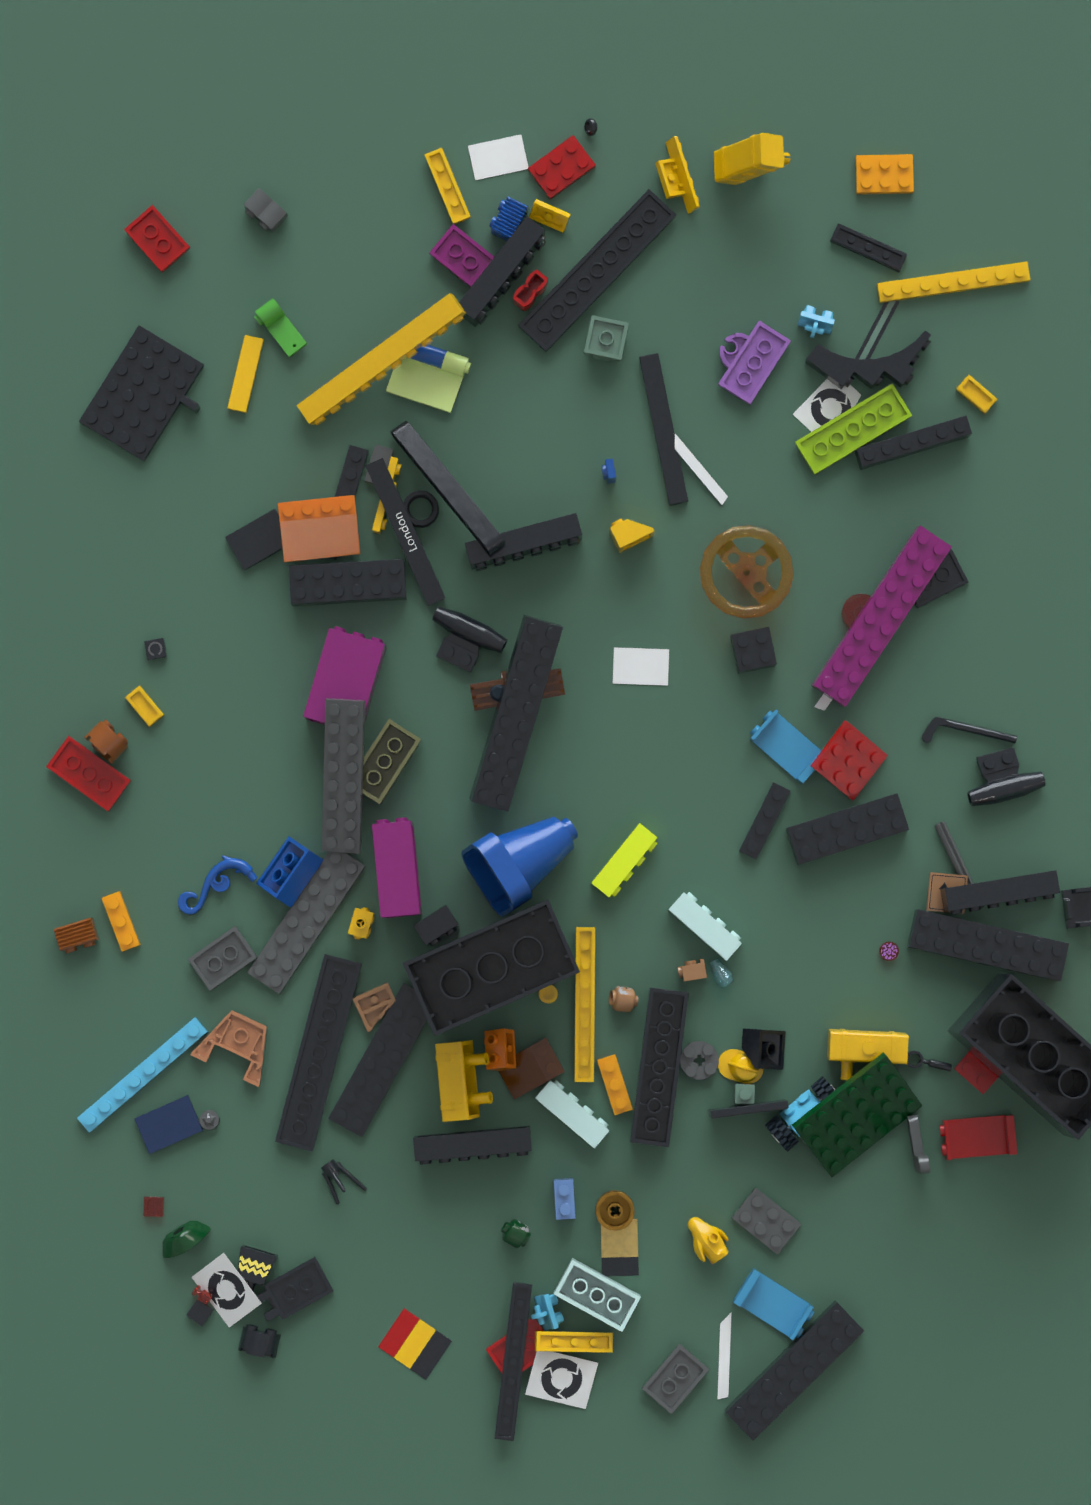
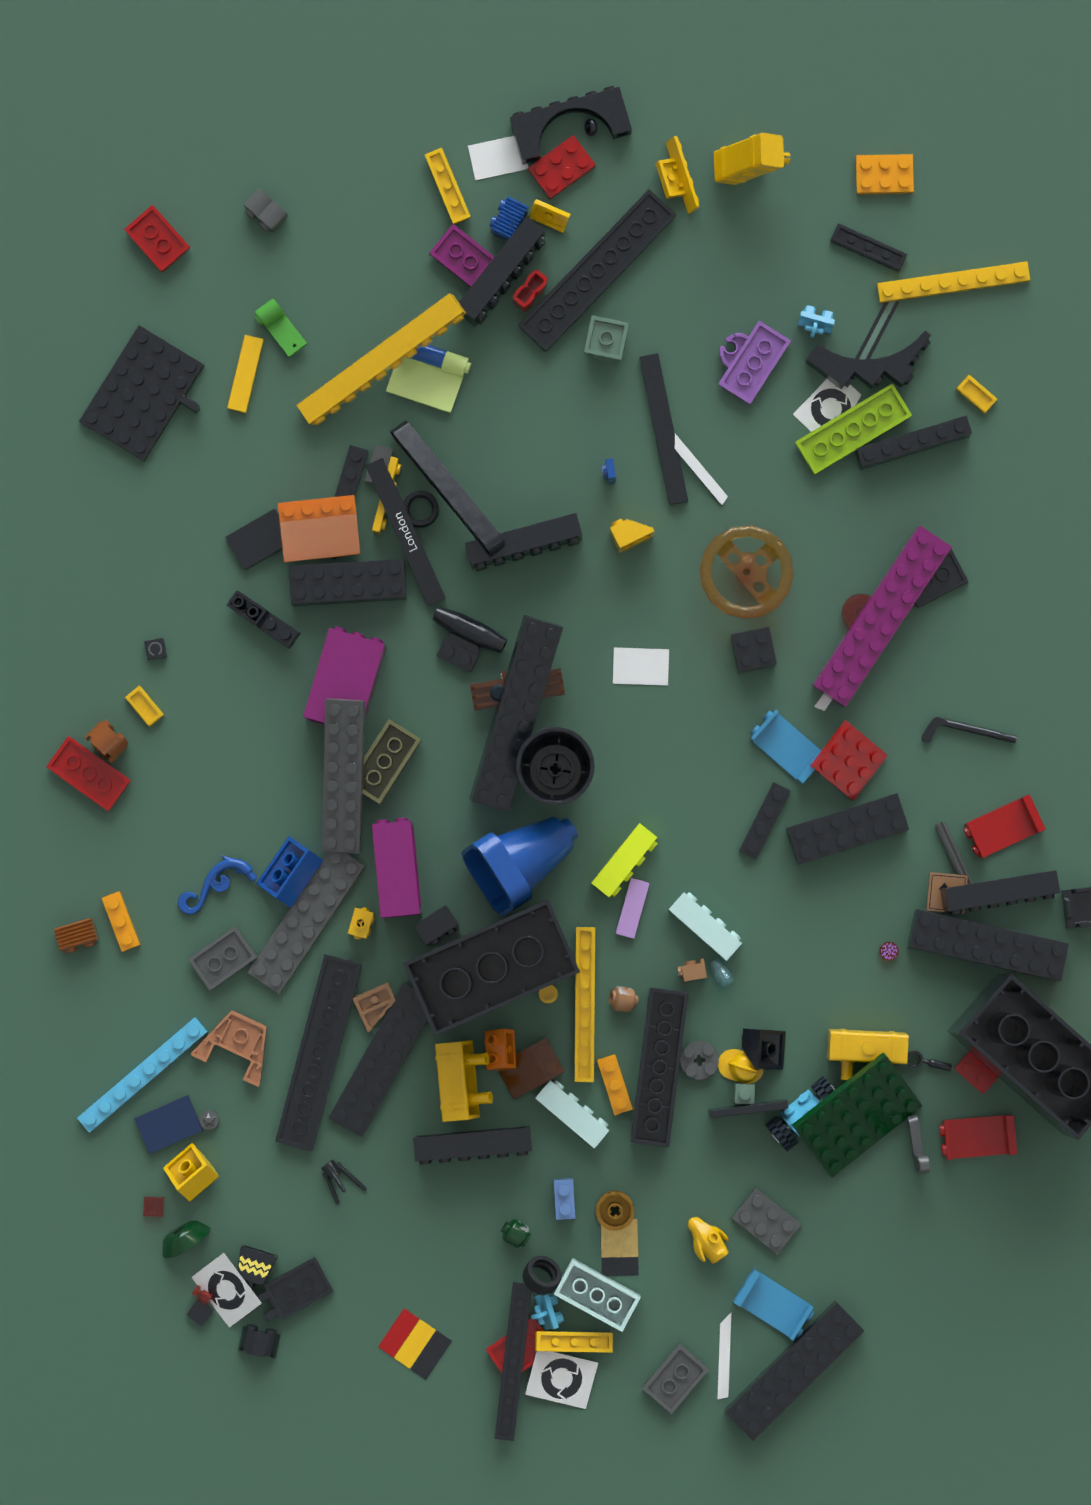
(190, 1172): none -> yellow slope
(263, 619): none -> black slope
(535, 1284): none -> black tyre
(550, 748): none -> black cone
(603, 105): none -> black arch
(632, 908): none -> lavender tile
(1002, 779): black plate -> none
(1004, 826): none -> red panel

